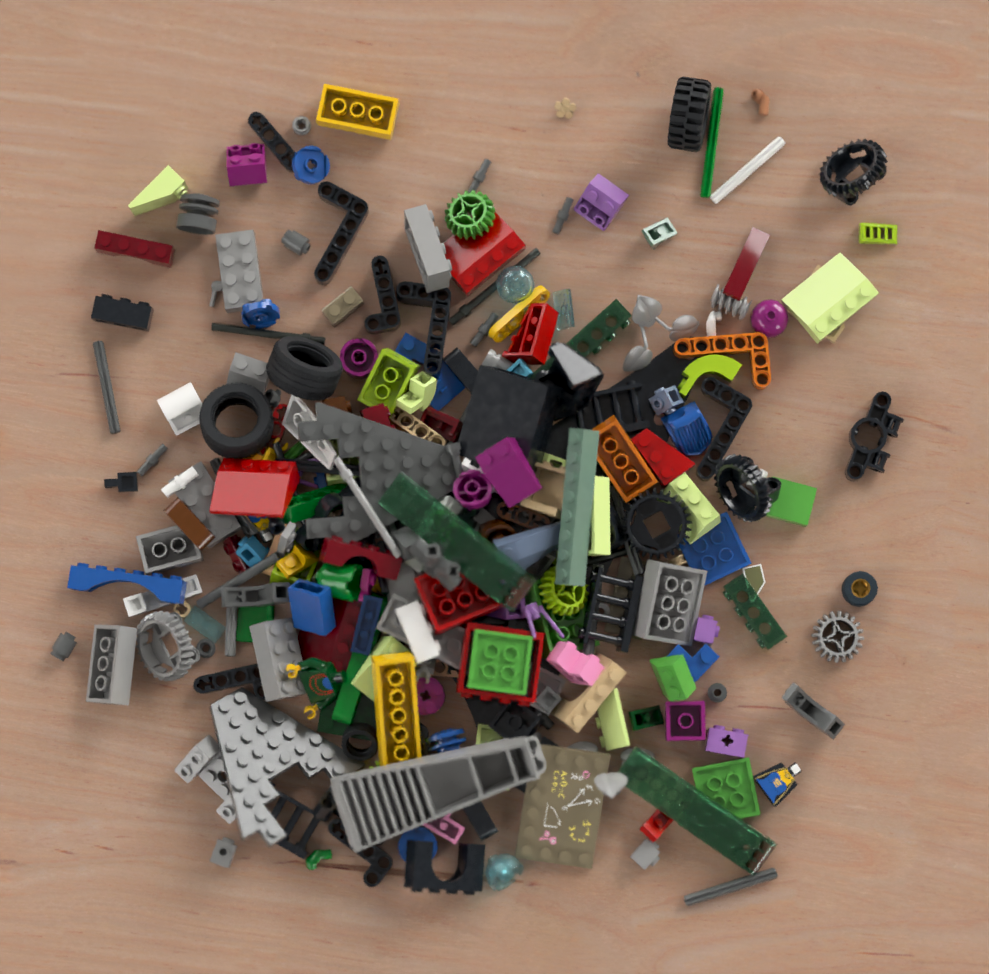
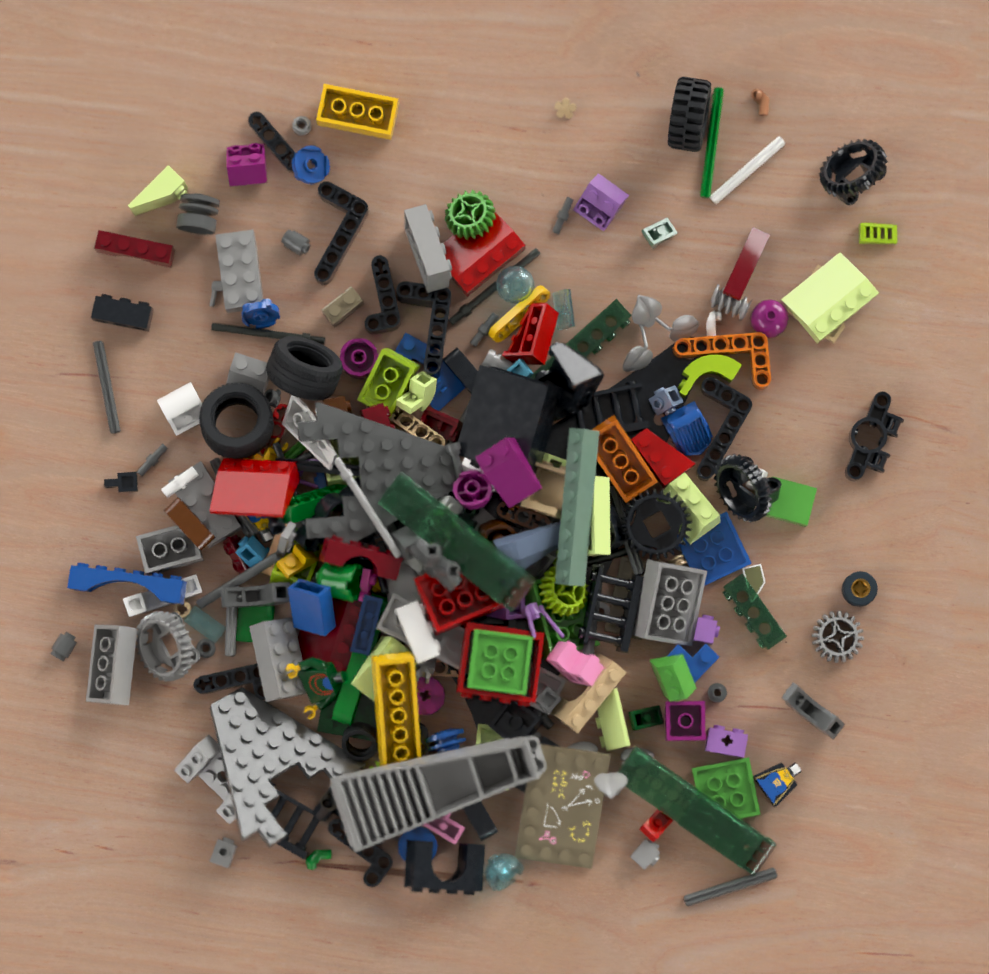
(479, 176): dark grey bar -> none

